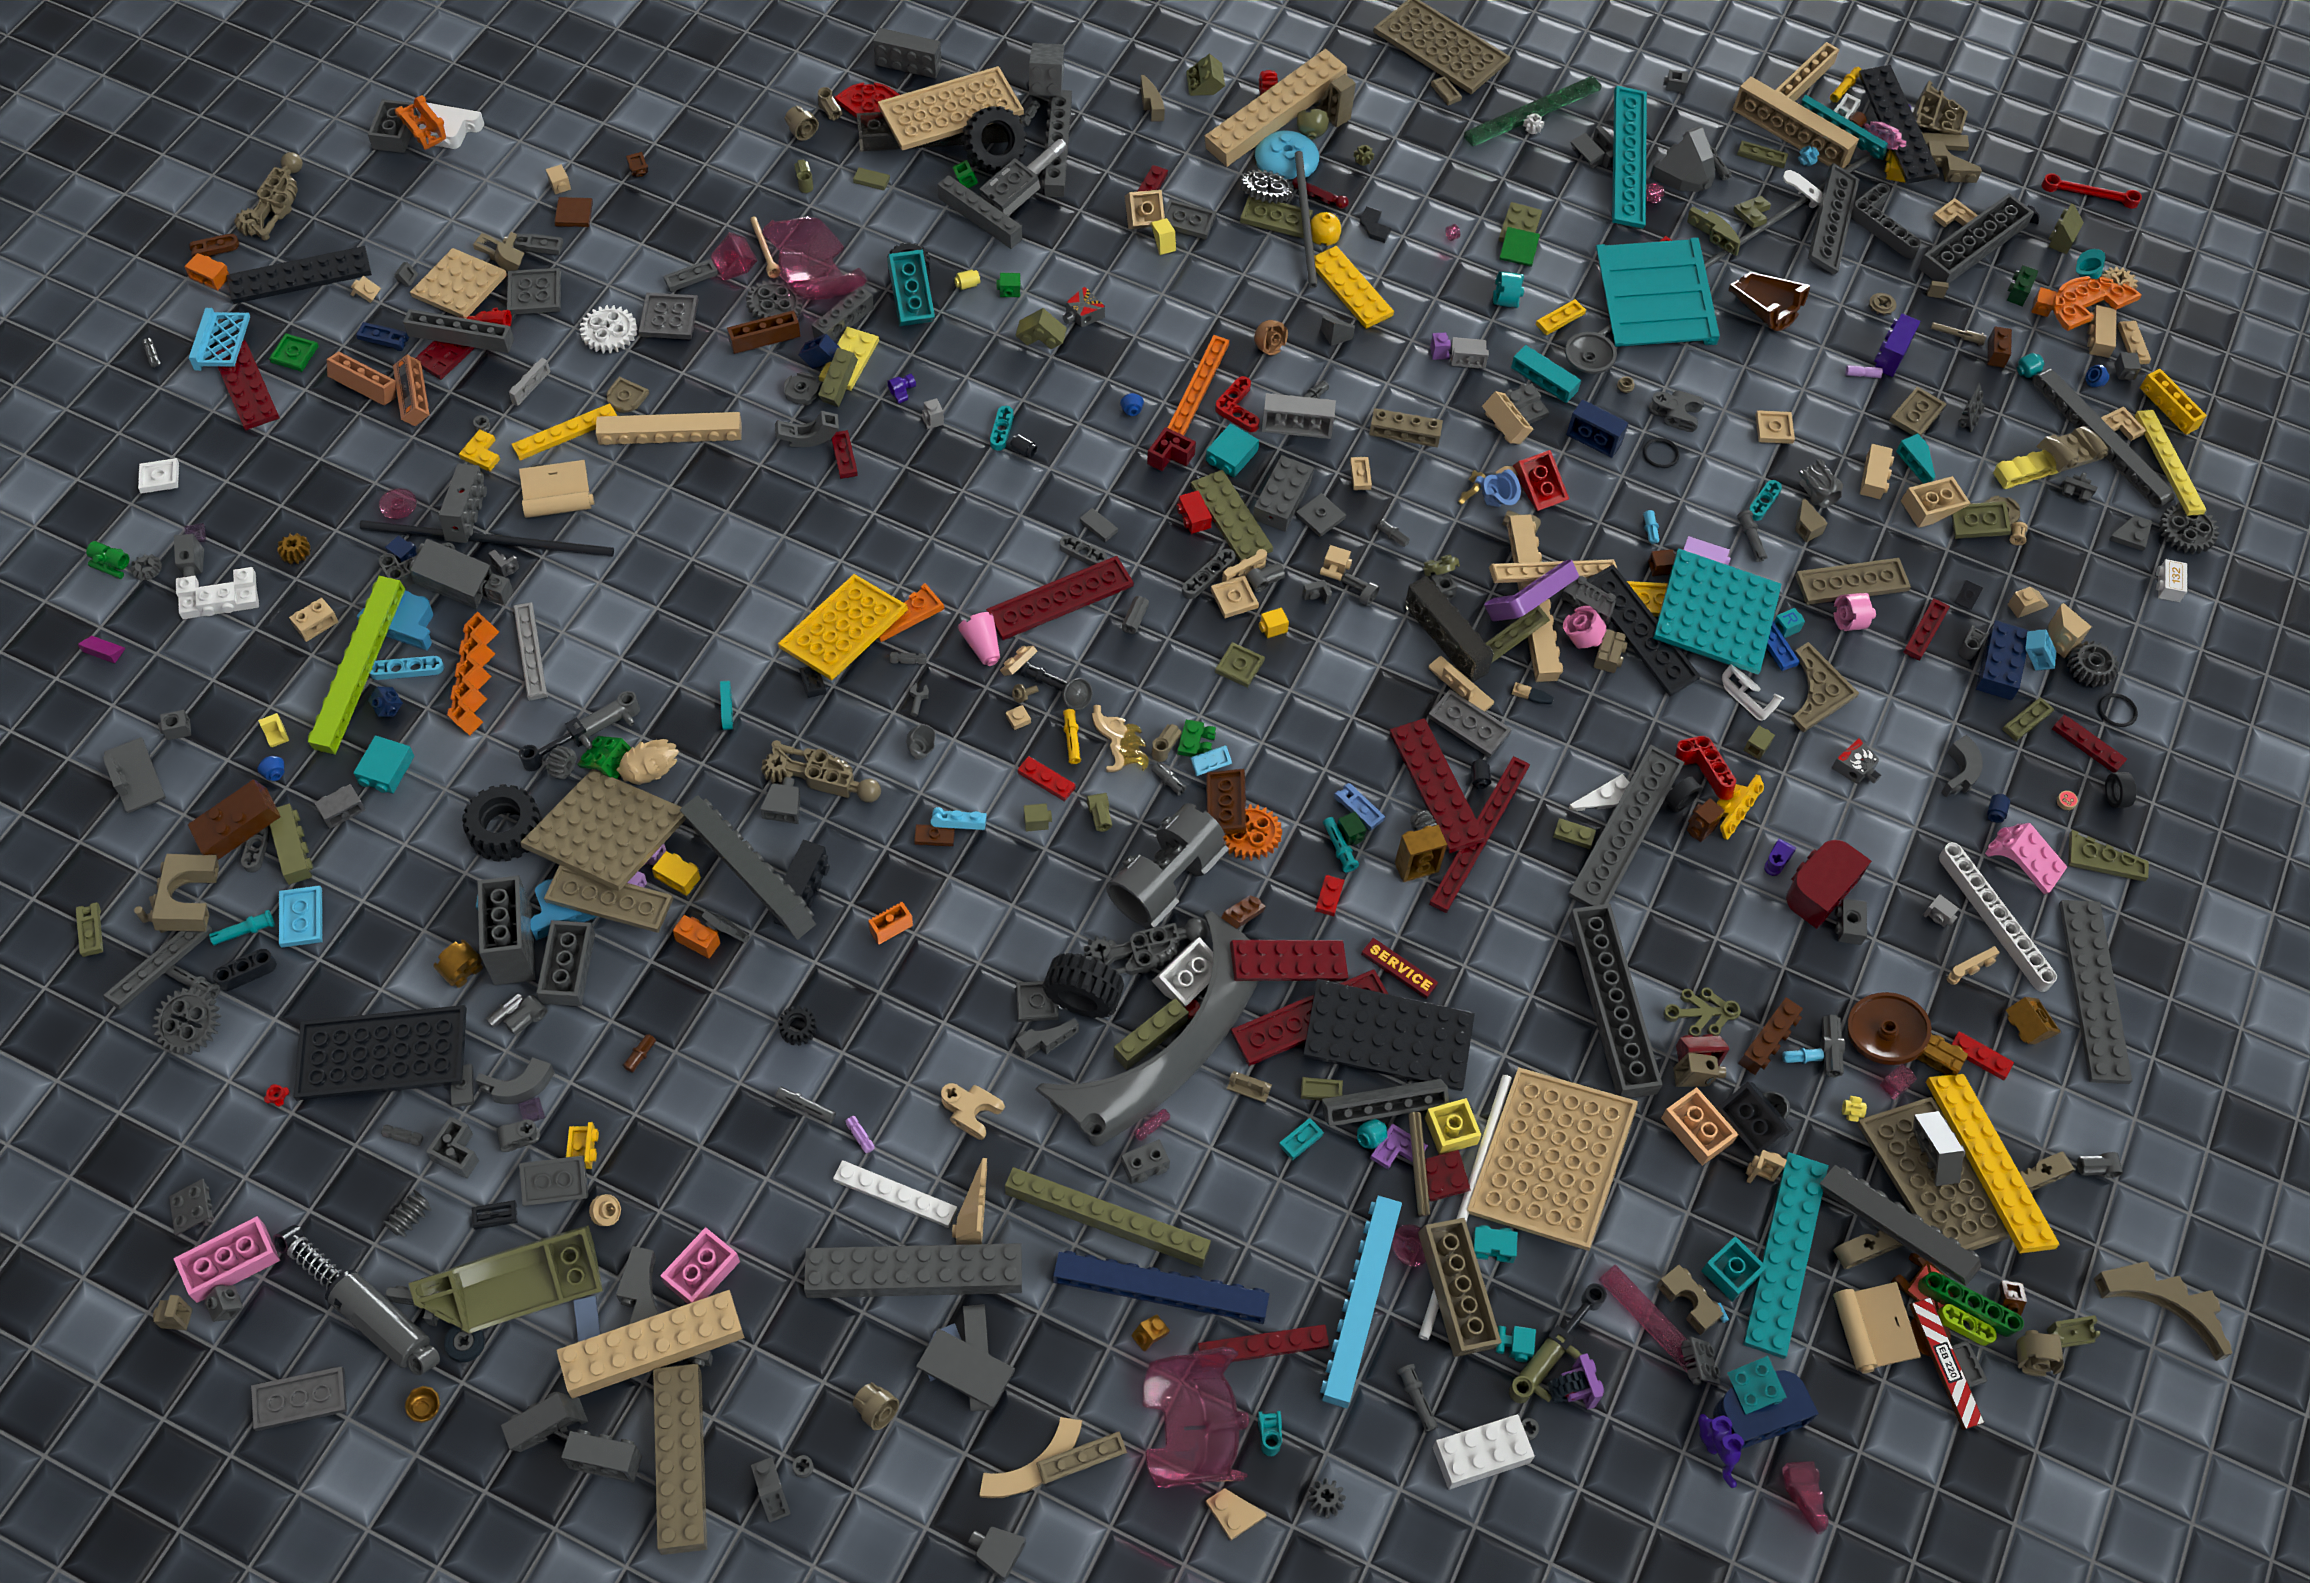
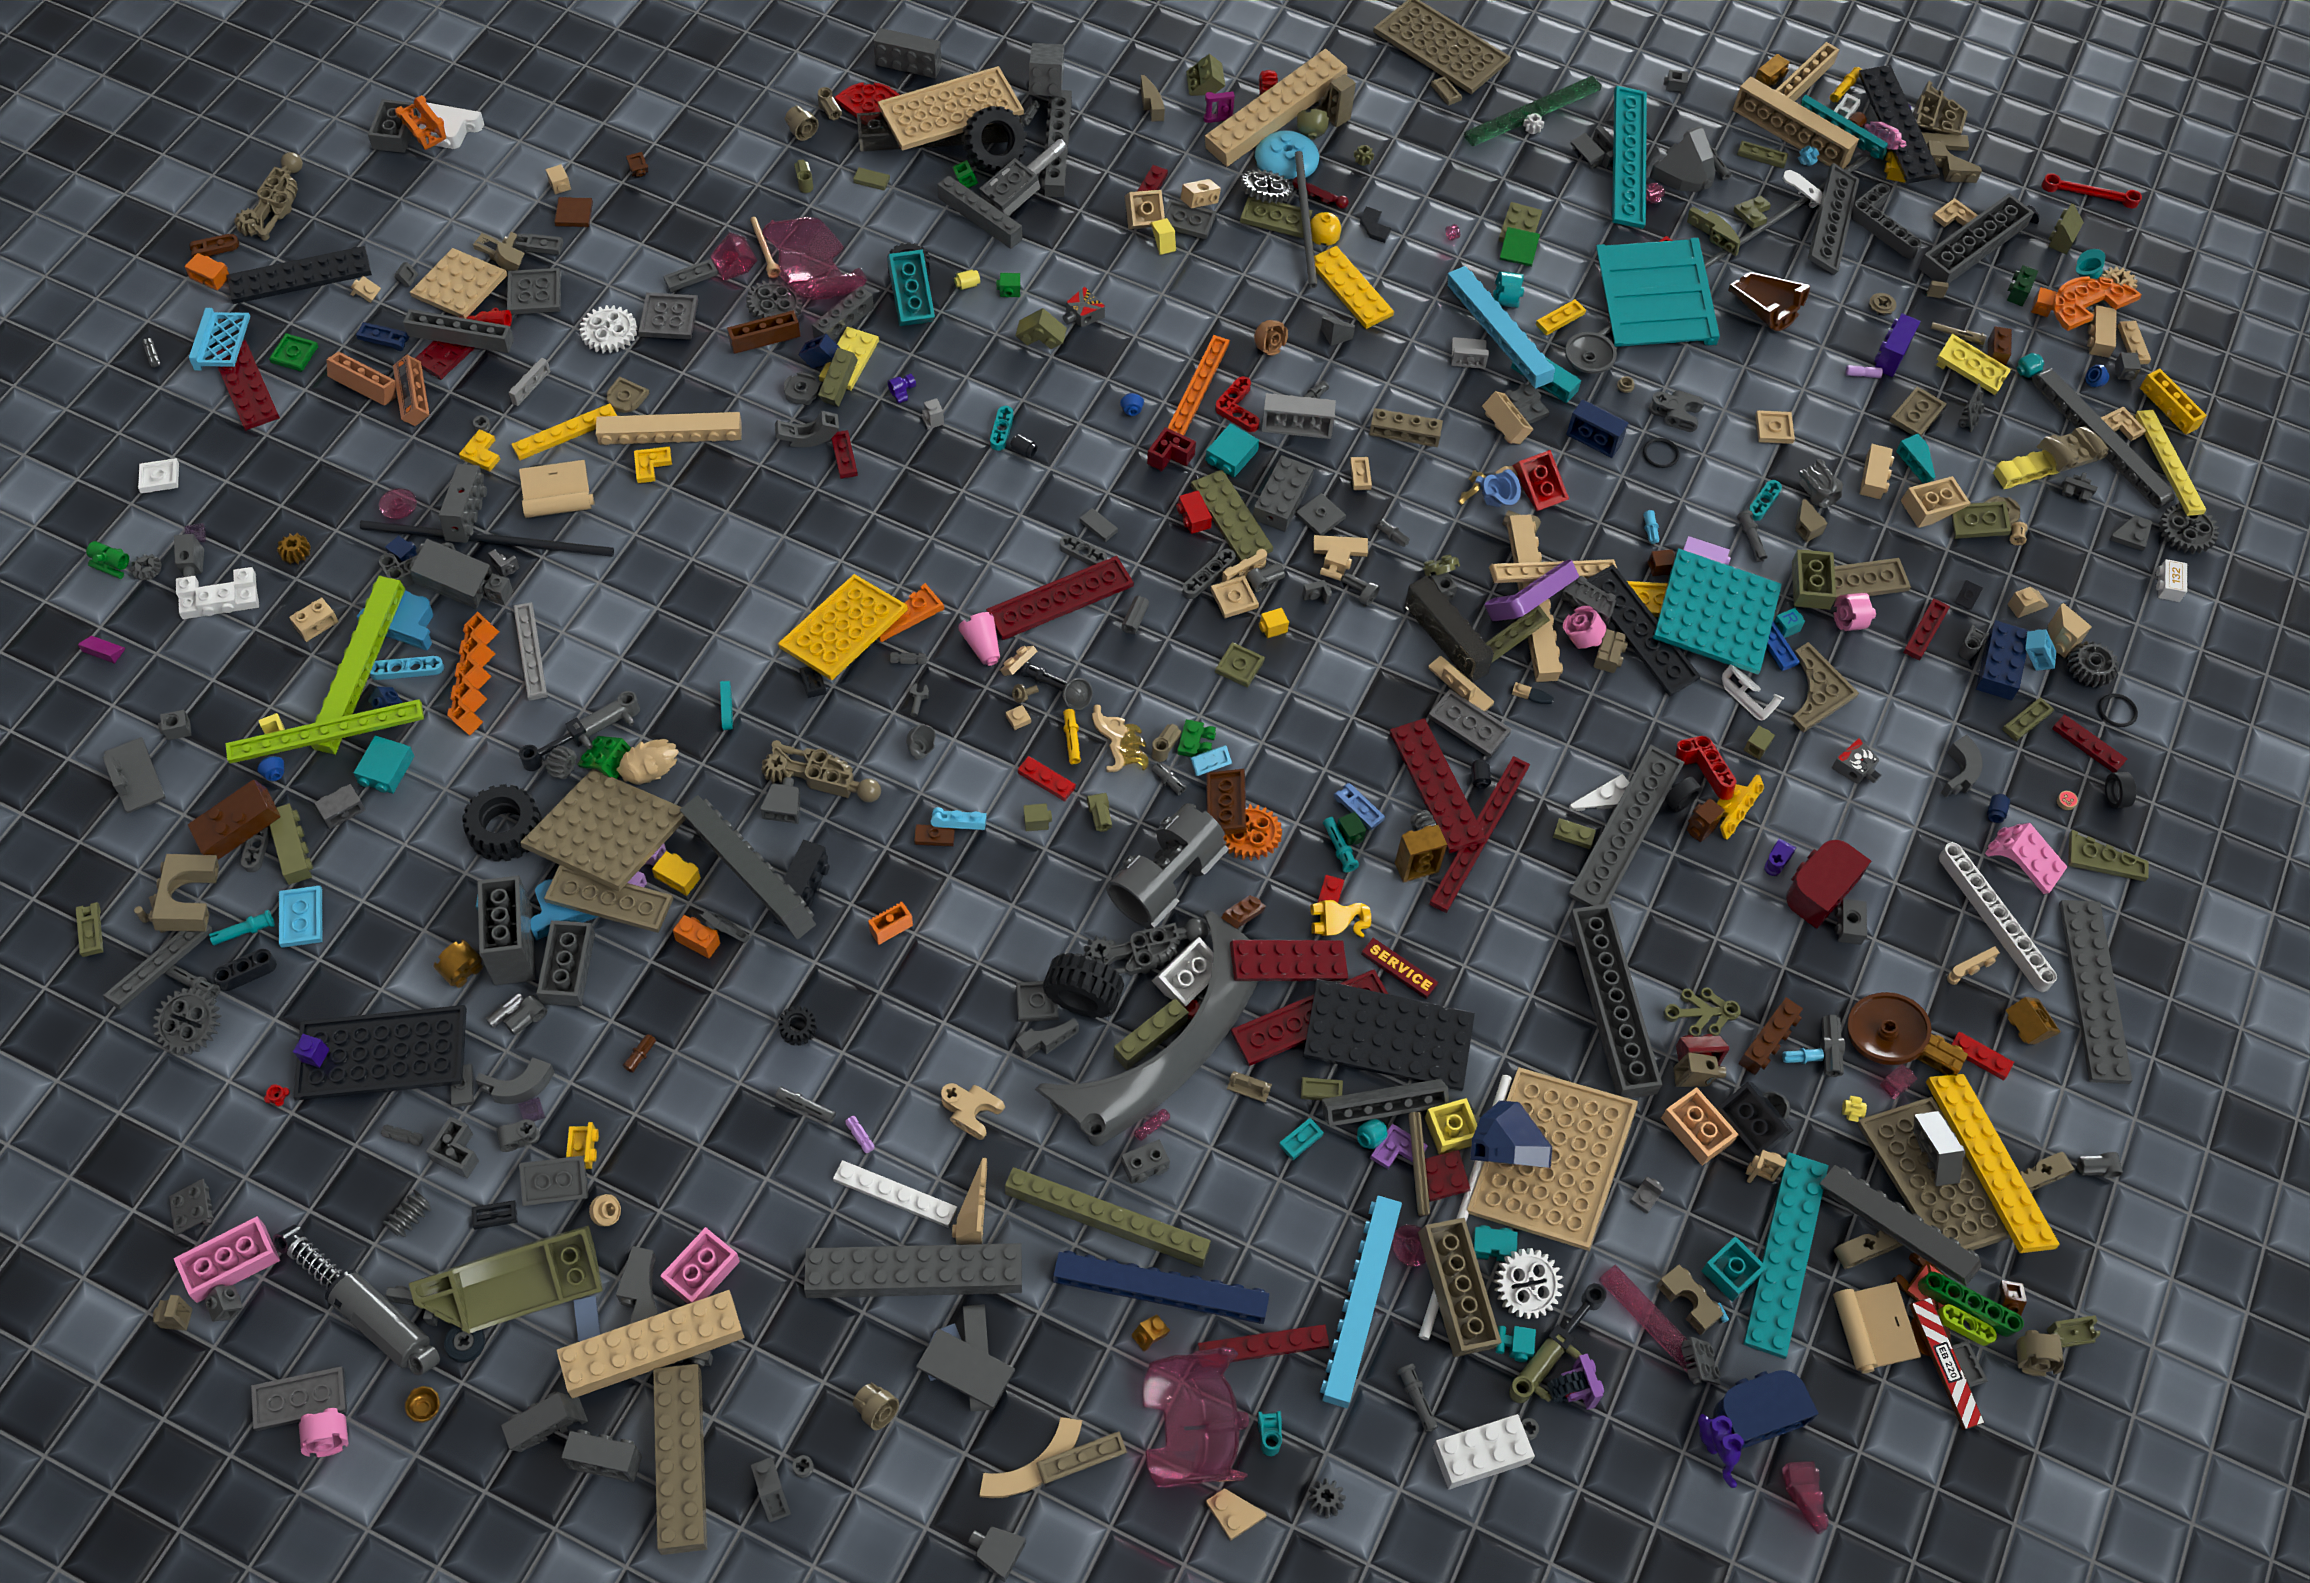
(311, 1050): none -> dark purple brick
(323, 1433): none -> bright pink brick
(324, 731): none -> lime plate
(648, 459): none -> yellow plate
(1200, 193): none -> tan brick
(1224, 107): none -> magenta plate
(1336, 918): none -> yellow hips
(1357, 546): none -> tan tile
(1440, 346): medium lavender brick -> none
(1501, 327): none -> medium azure brick
(1510, 1137): none -> dark blue brick
(1532, 1303): none -> white gear
(1647, 1194): none -> flat silver bracket
(1757, 1385): teal hinge -> none
(1773, 70): none -> pearl gold brick
(1813, 579): none -> olive brick
(1942, 911): light grey brick -> none
(1973, 364): none -> light yellow piece
(2170, 1293): dark tan arch -> none

